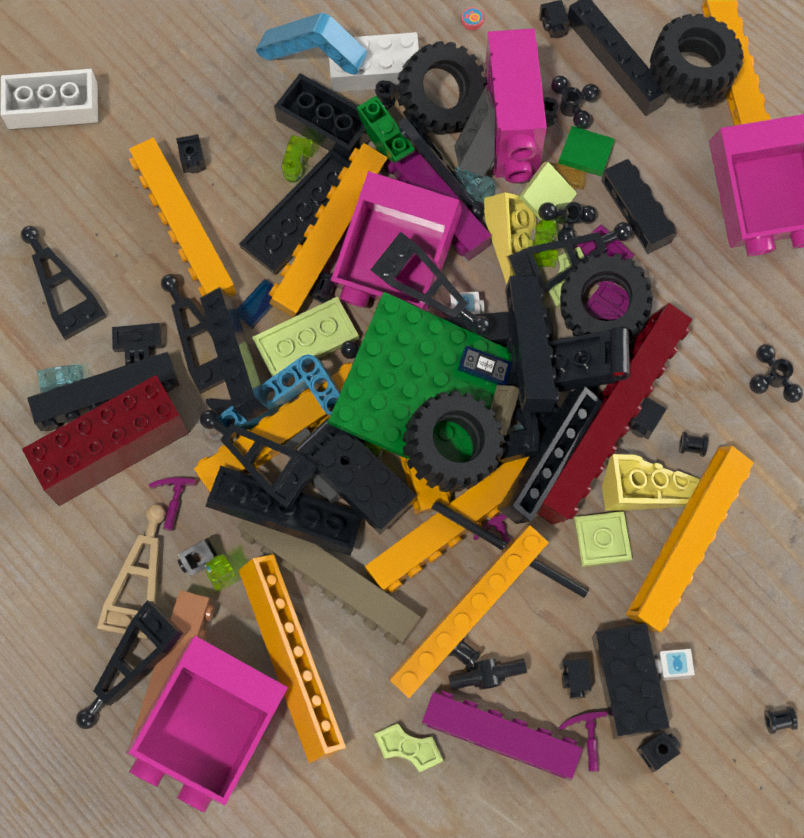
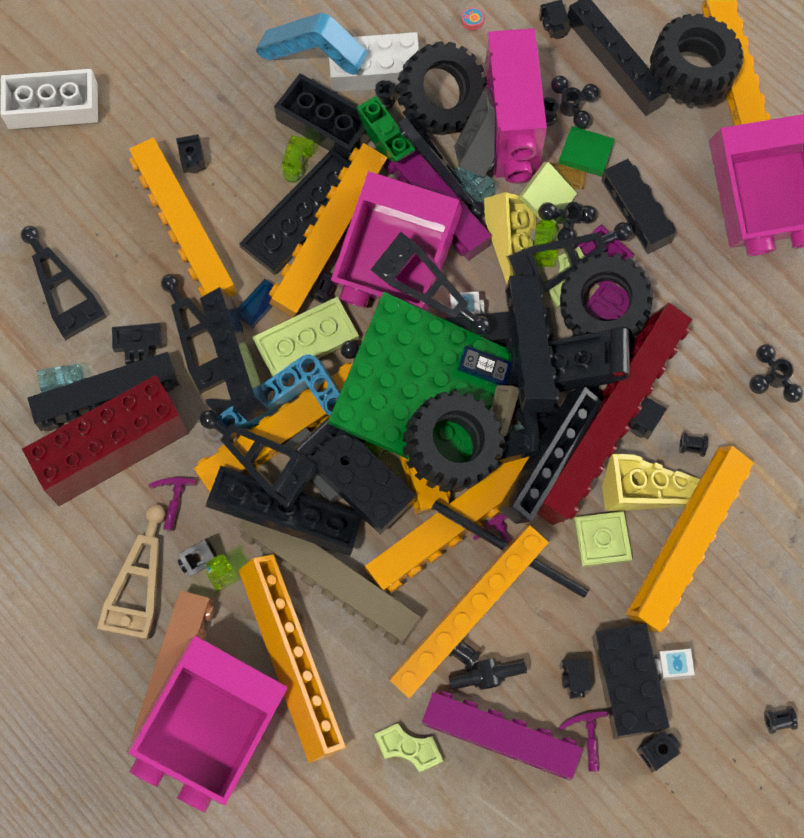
(162, 634): black plate -> none

